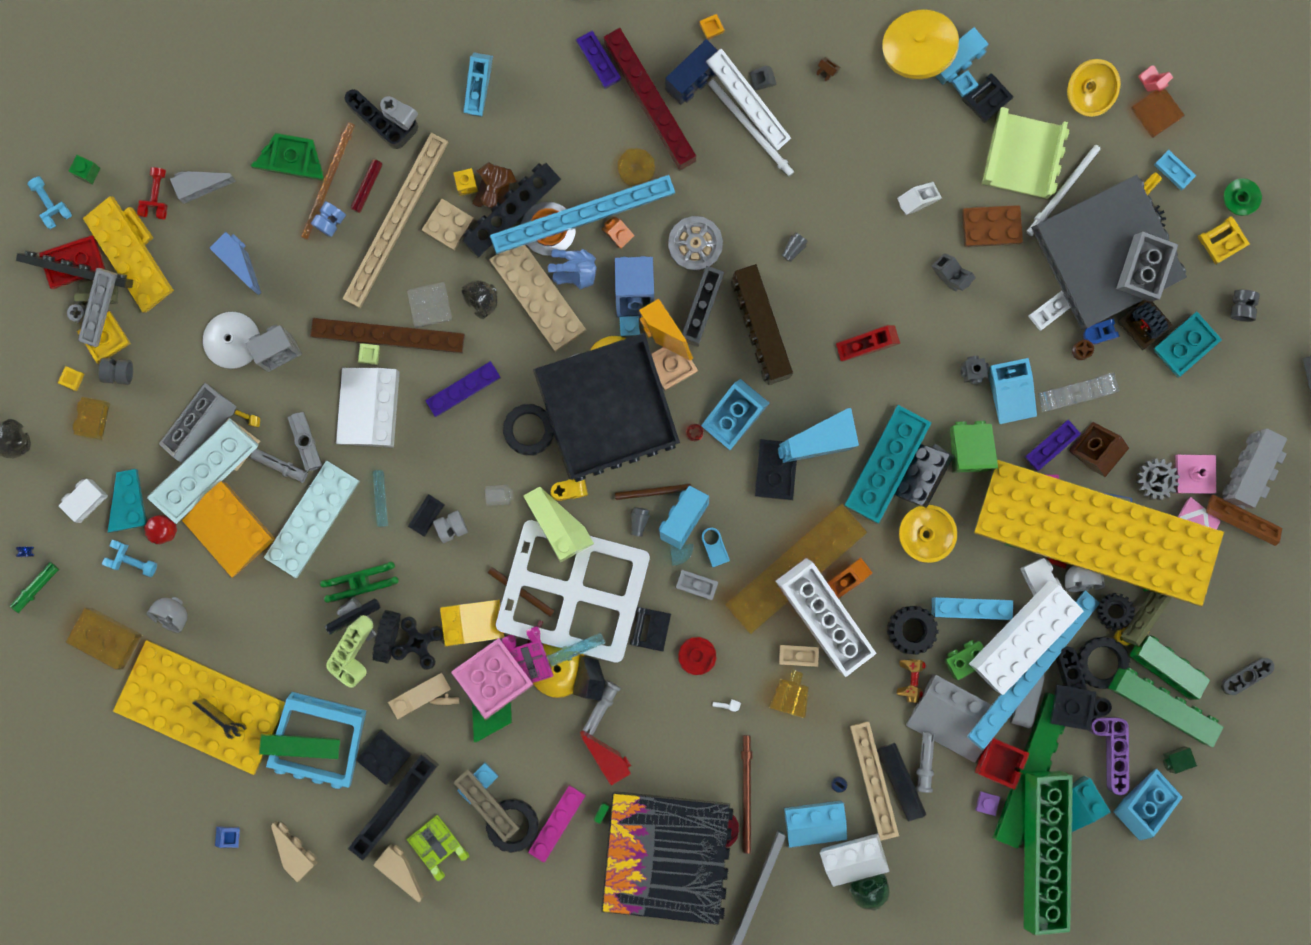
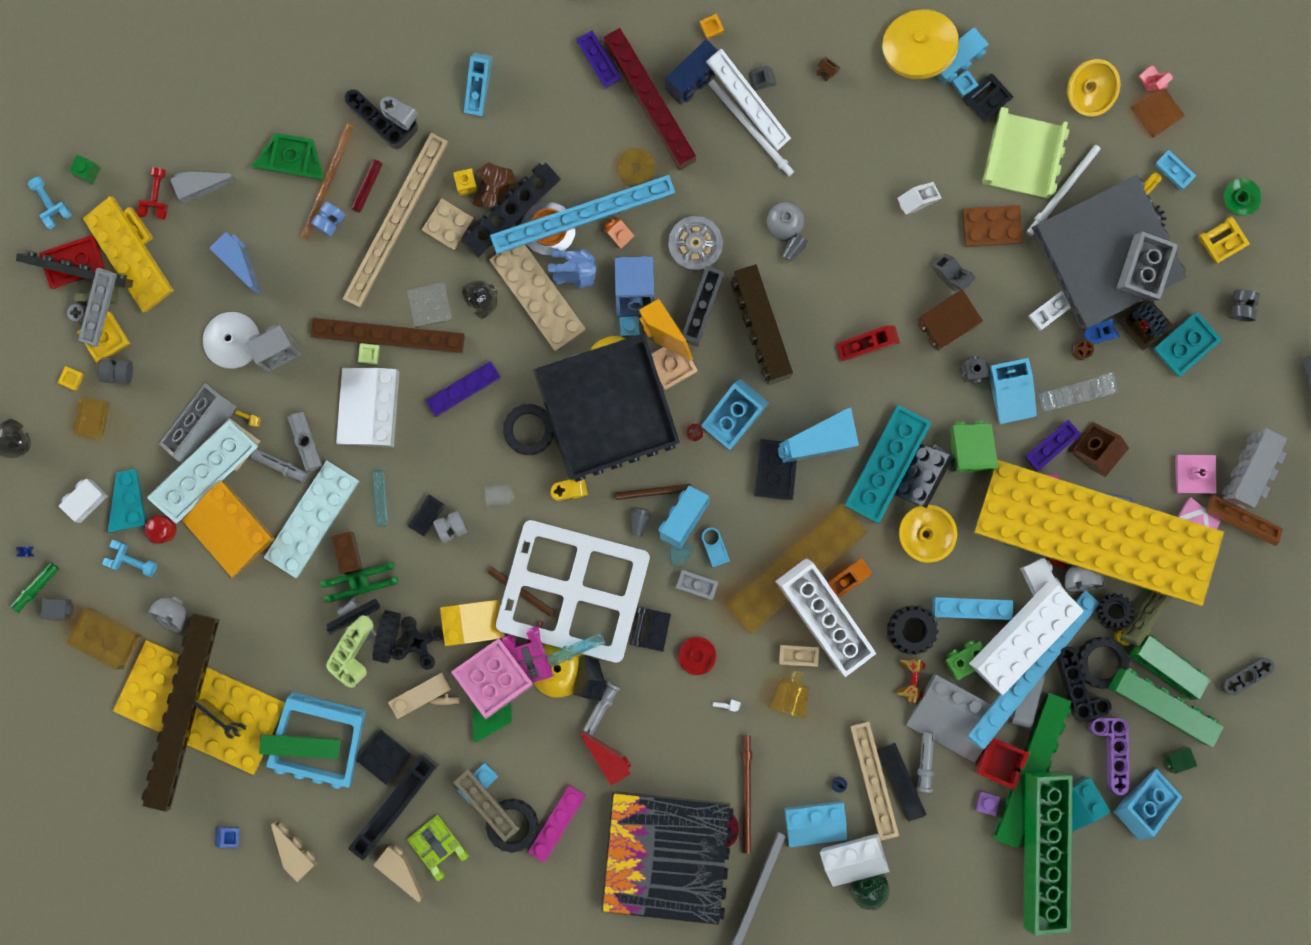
(56, 609): none -> dark grey brick
(180, 712): none -> dark brown brick
(347, 552): none -> reddish brown brick
(561, 529): yellowish green wedge -> none
(601, 812): green tile -> none
(785, 220): none -> light grey cylinder
(949, 320): none -> reddish brown slope
(1073, 707): black plate -> none
(1161, 485): light grey gear -> none

